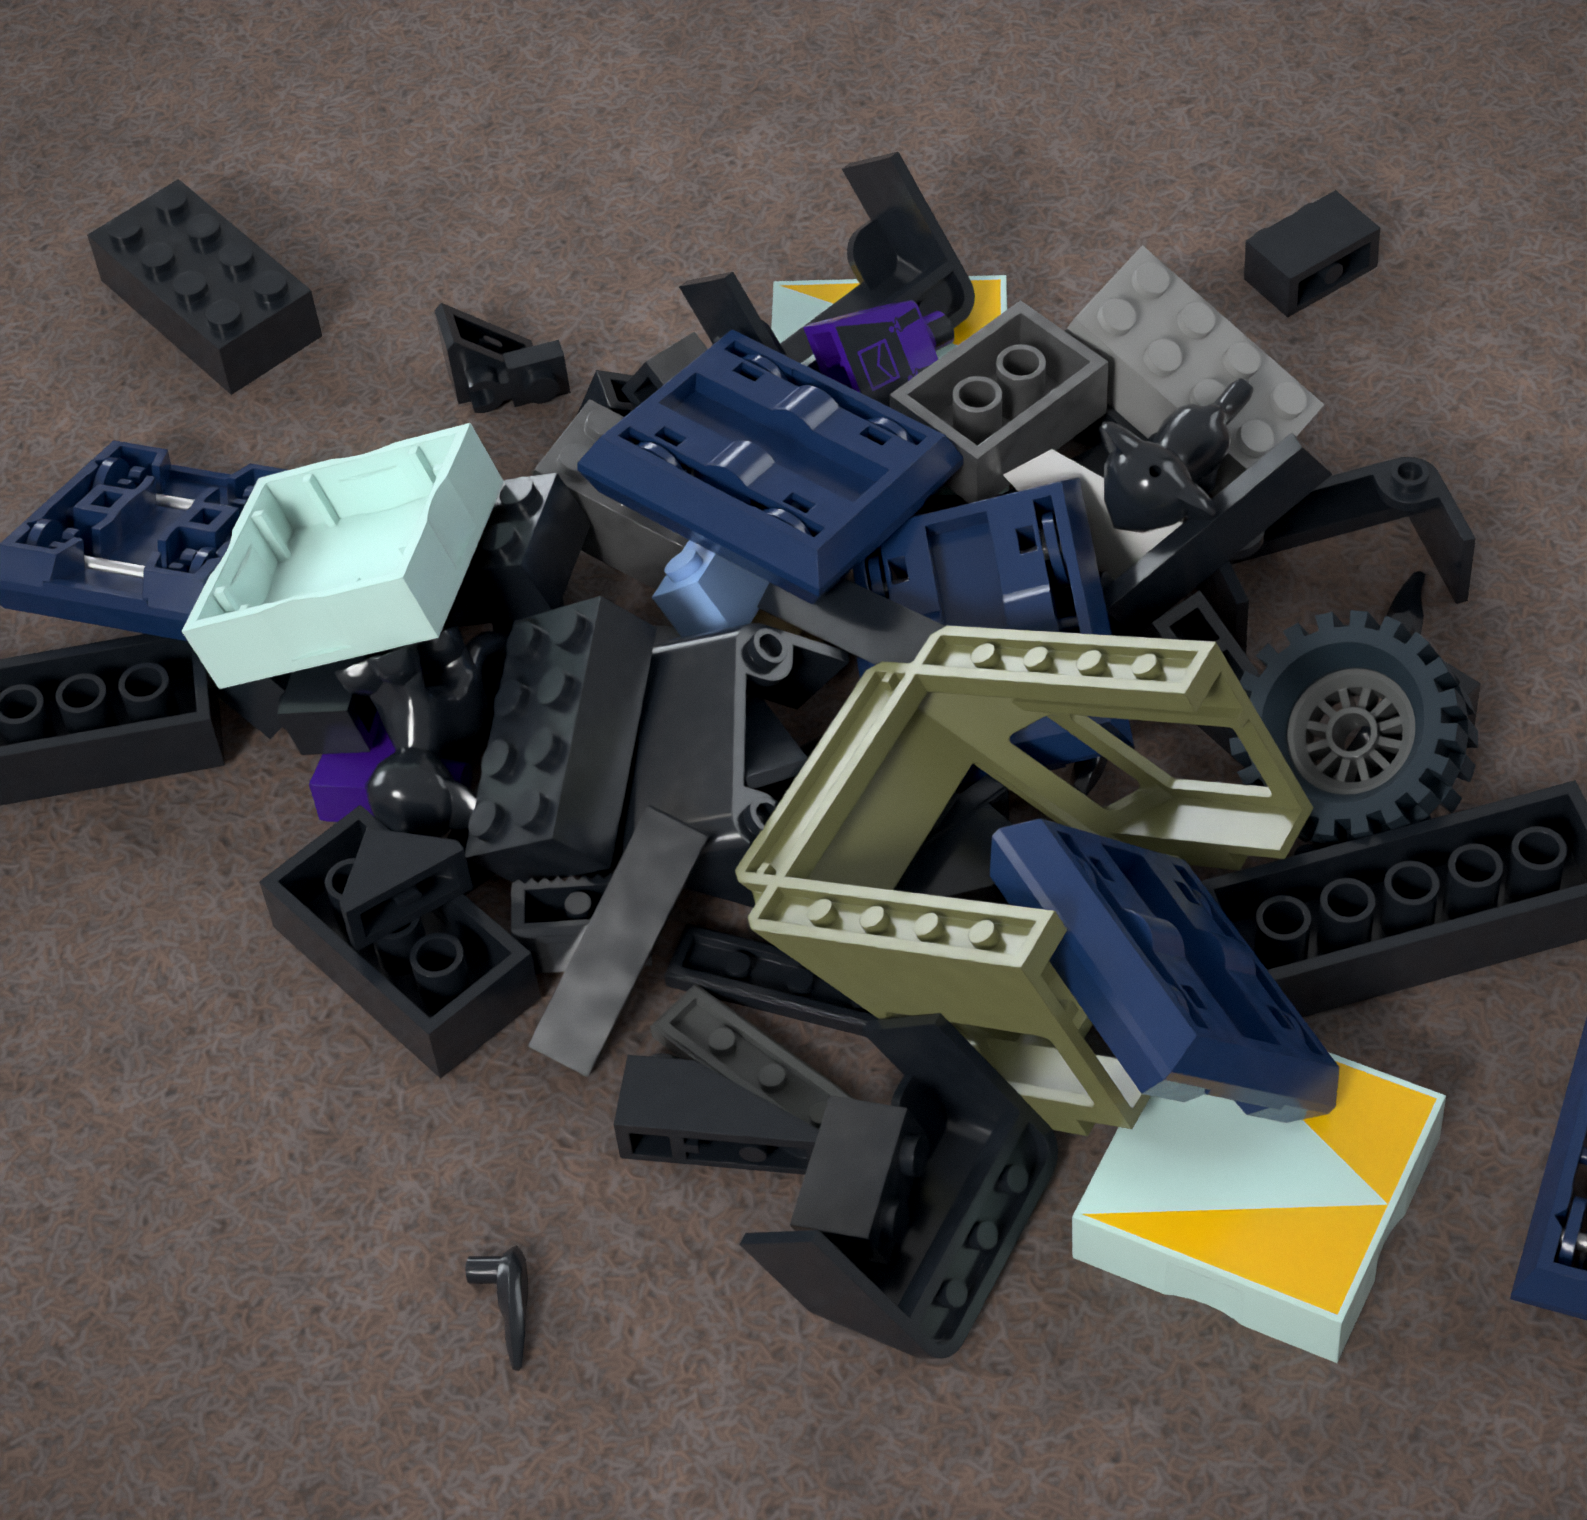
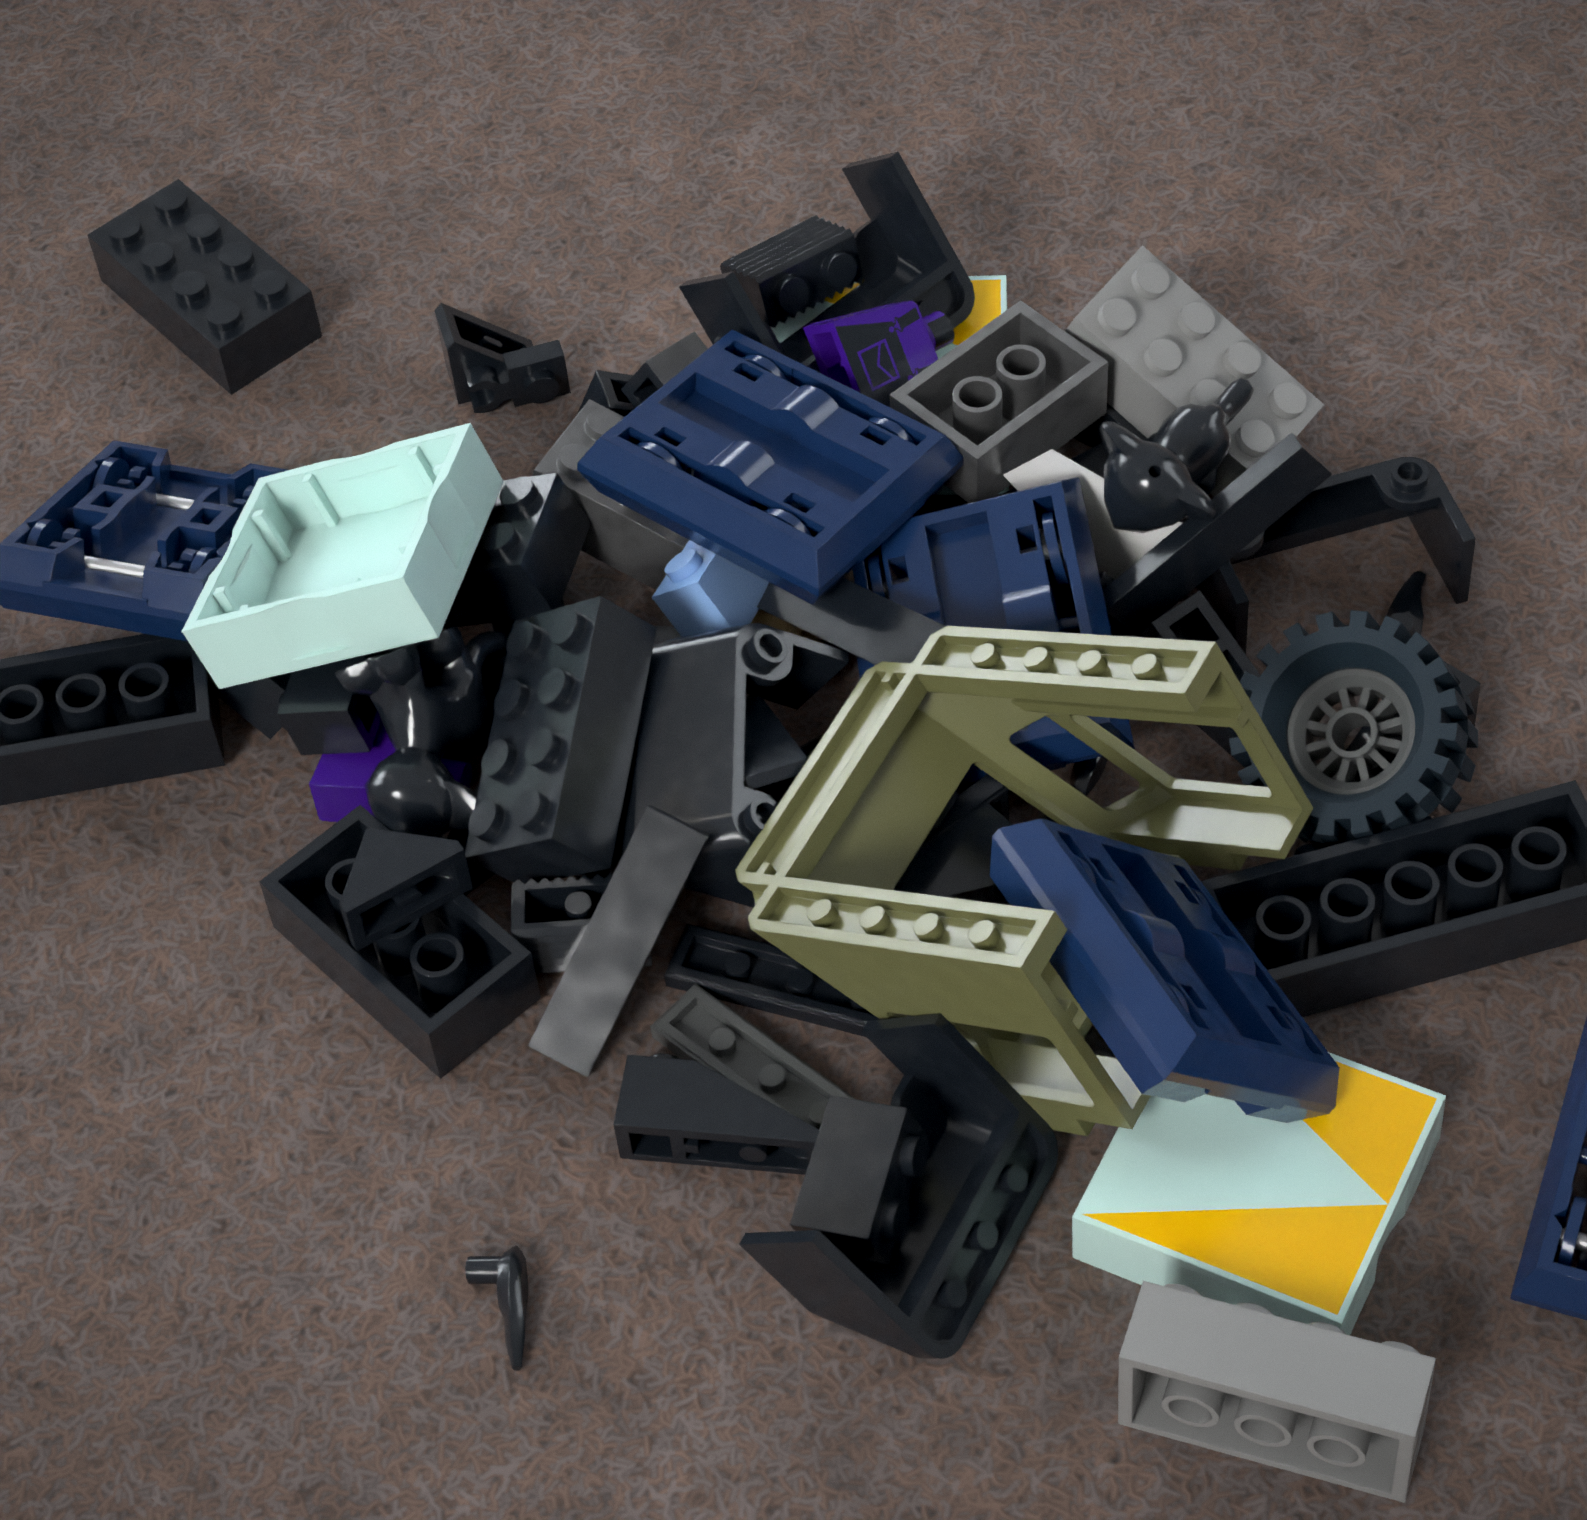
(797, 268): none -> black brick
(1274, 1389): none -> light grey brick
(1311, 253): black brick -> none

